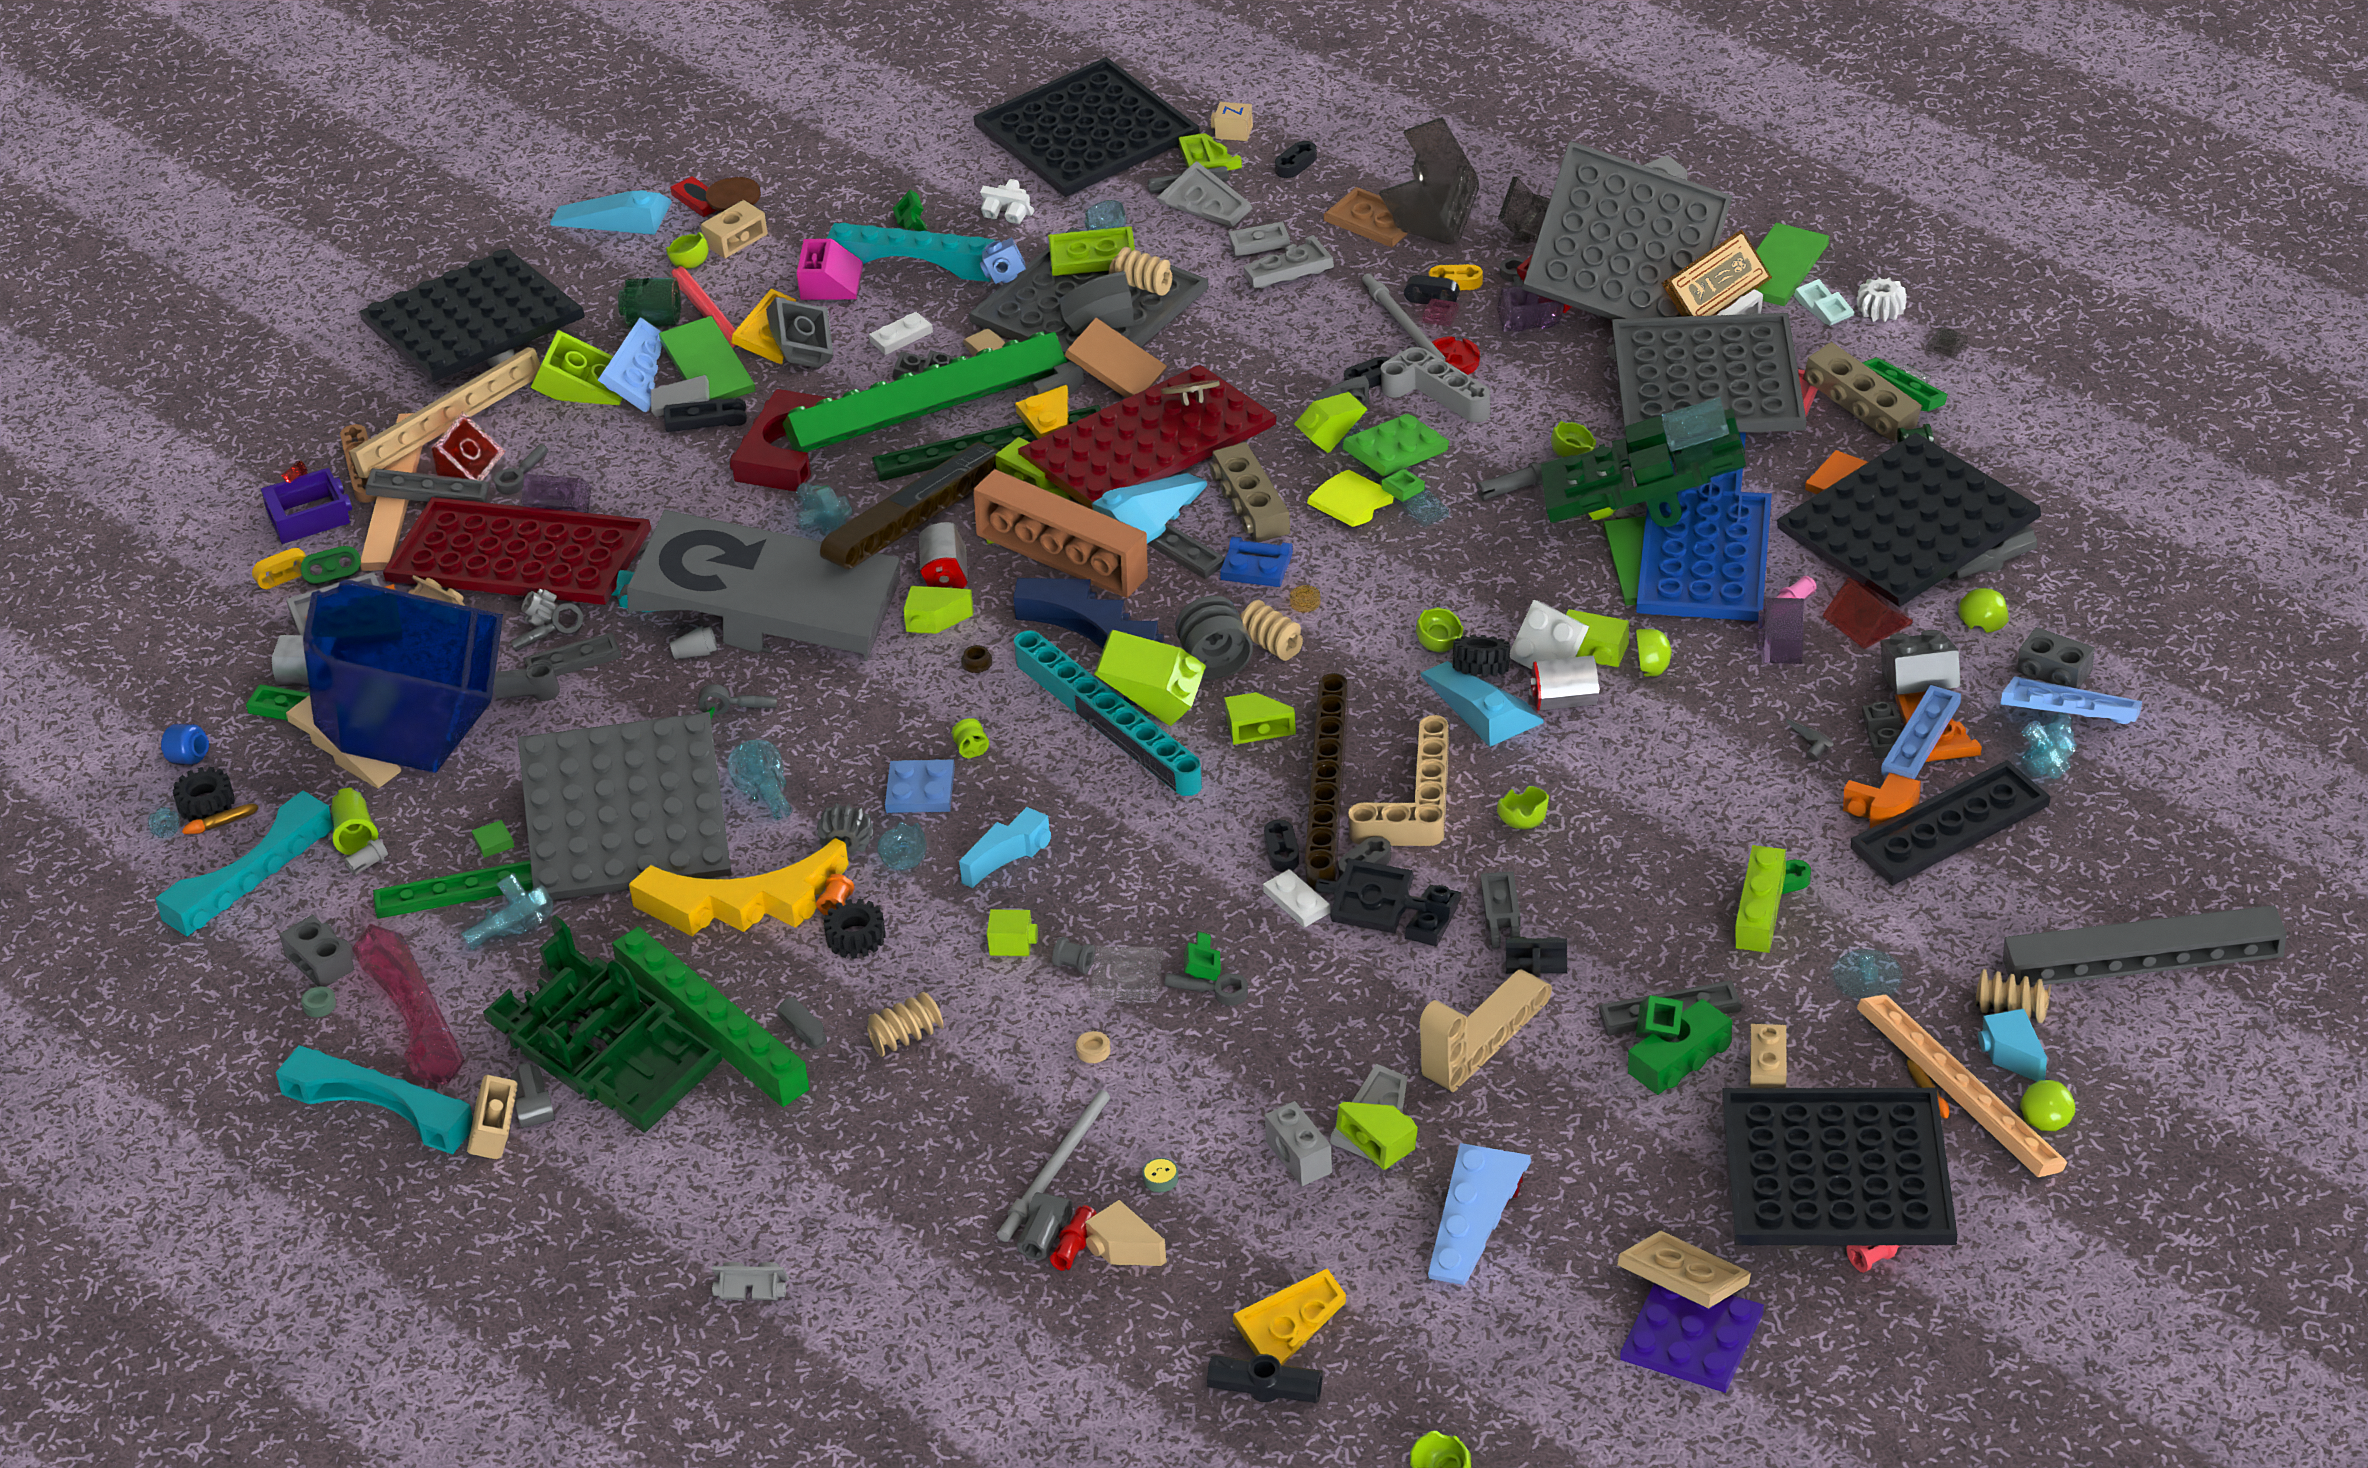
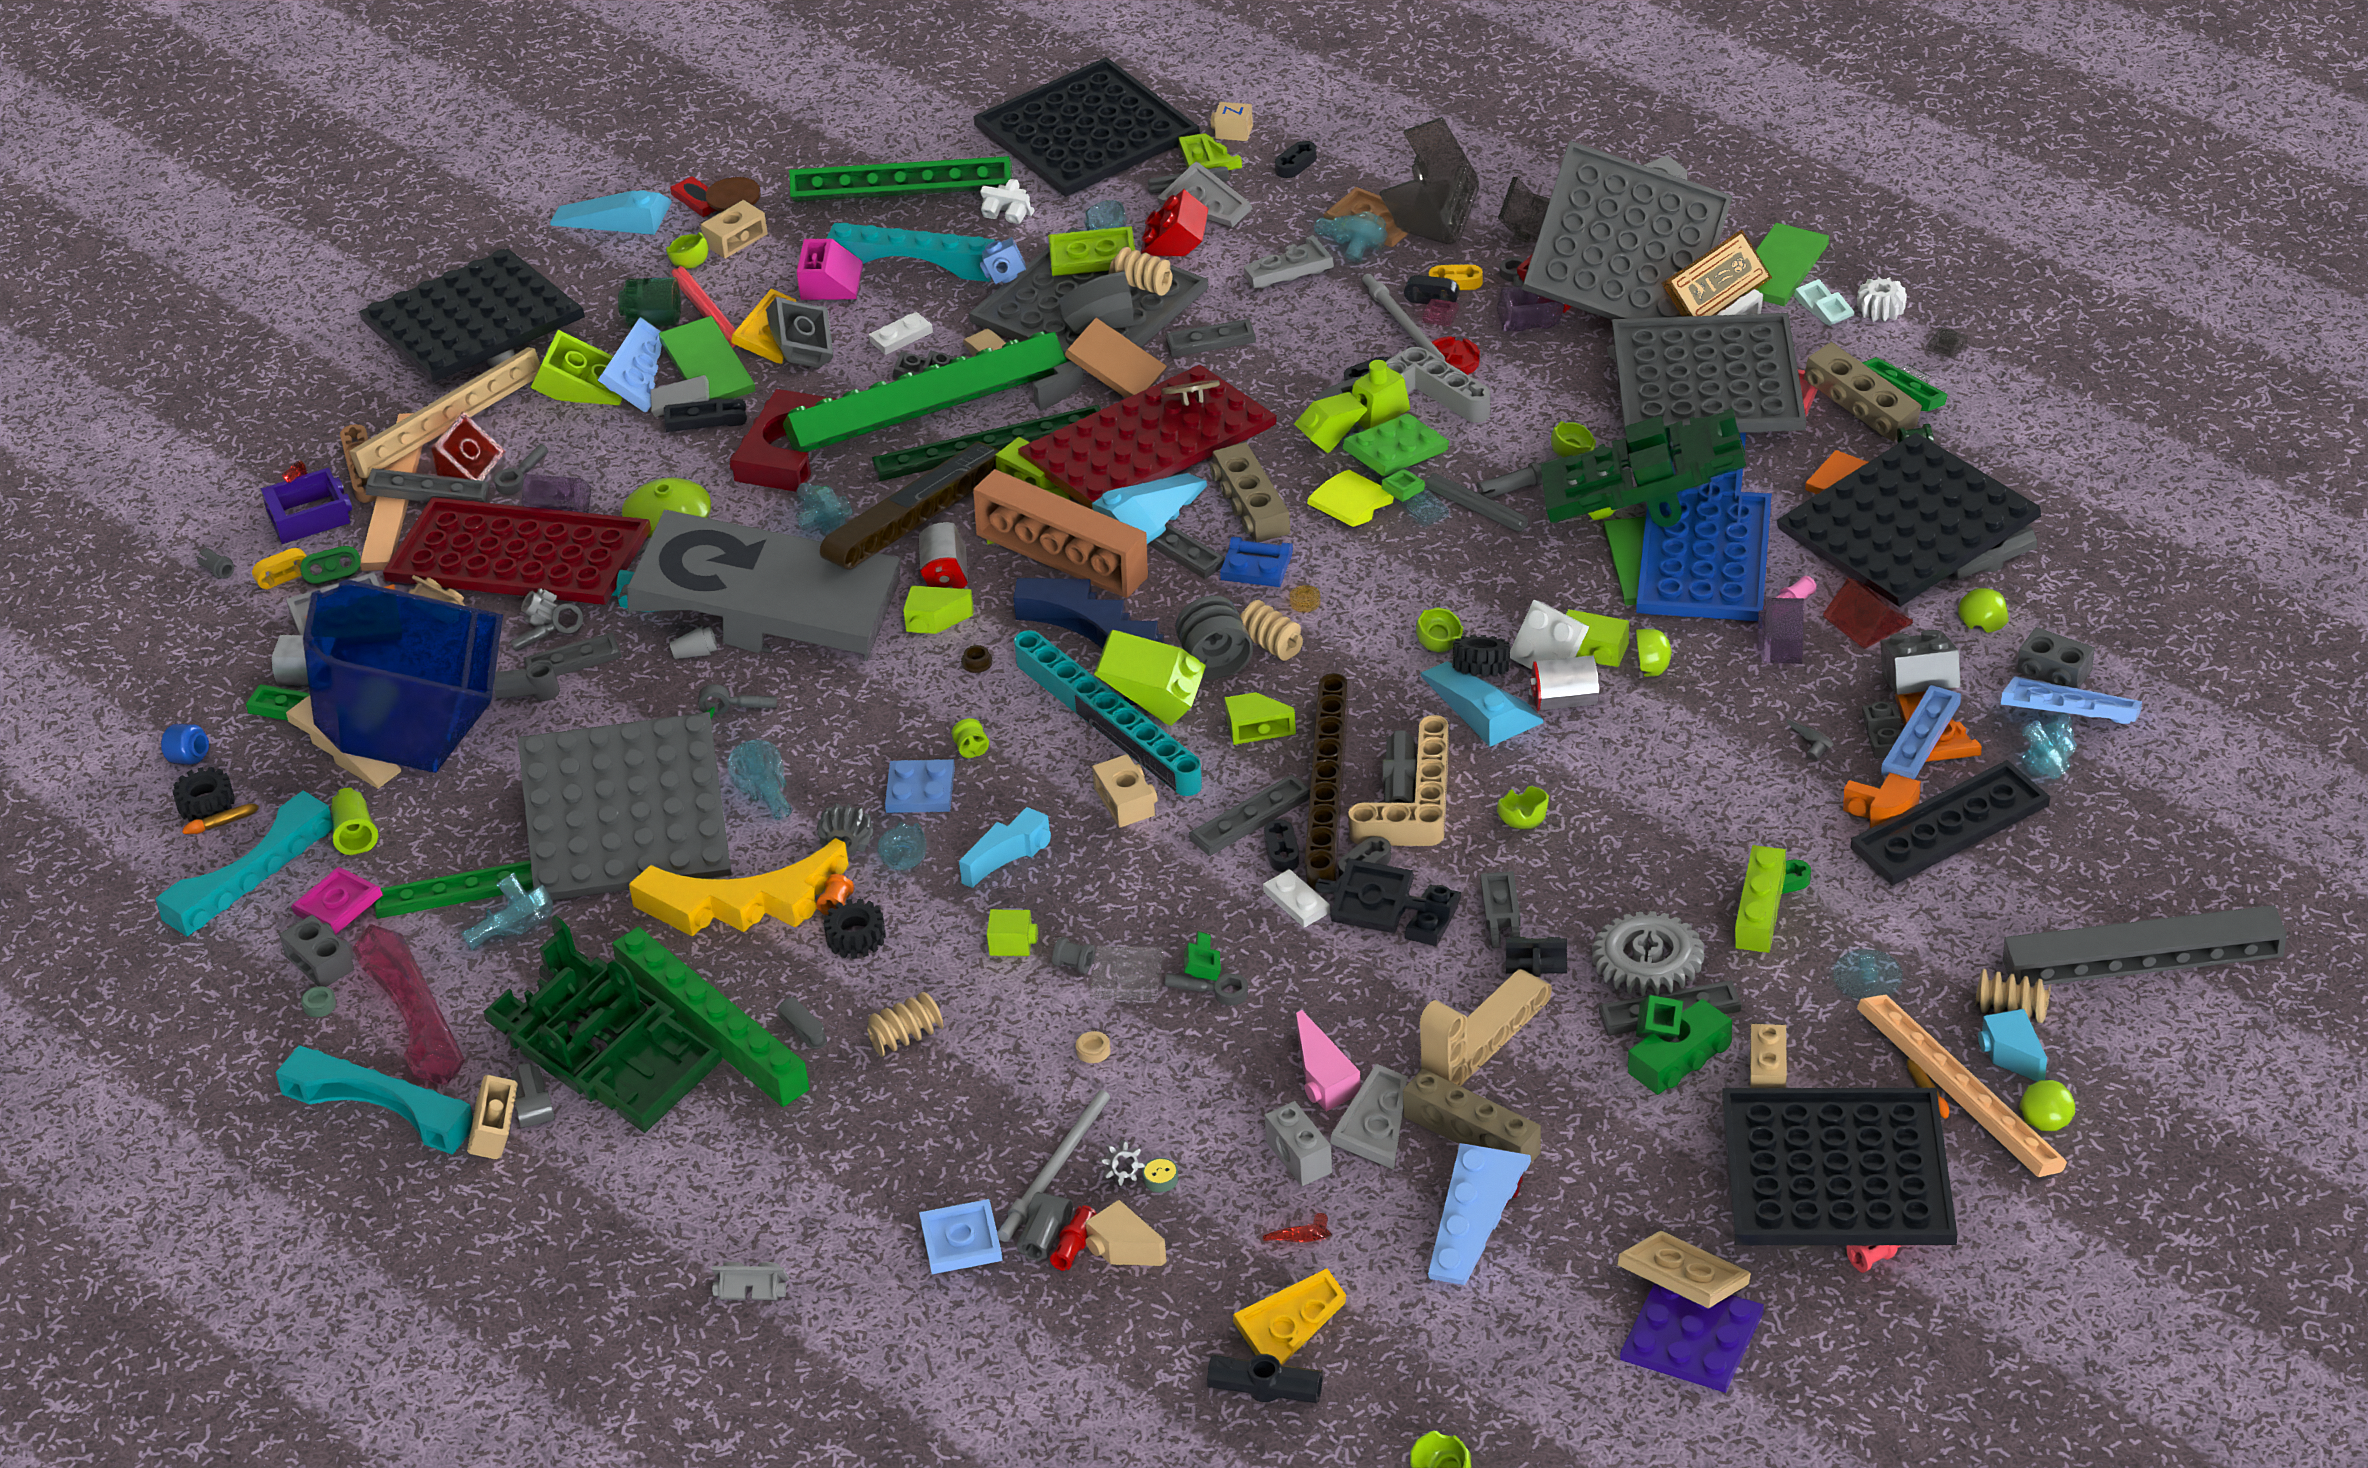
(164, 830): clear light blue plate -> none
(219, 565): none -> dark grey pin
(337, 899): none -> dark pink plate
(367, 856): light grey pin -> none
(492, 838): bright green tile -> none
(669, 494): none -> lime dish
(899, 178): none -> green brick
(908, 212): green plate -> none
(960, 1236): none -> light blue plate
(1045, 411): yellow wing -> none
(1112, 1162): none -> light grey gear
(1124, 790): none -> tan brick
(1175, 227): none -> red slope
(1210, 337): none -> dark grey tile
(1250, 815): none -> dark grey tile
(1259, 239): light grey plate -> none
(1303, 1234): none -> clear red bar
(1327, 1071): none -> bright pink slope
(1359, 230): none -> clear light blue pin
(1377, 1131): lime slope -> none
(1382, 393): none -> lime torso
(1399, 768): none -> dark grey piece
(1467, 1116): none -> dark tan brick
(1477, 502): none -> dark grey axle
(1683, 961): none -> light grey gear
(1695, 424): clear light blue tile -> none

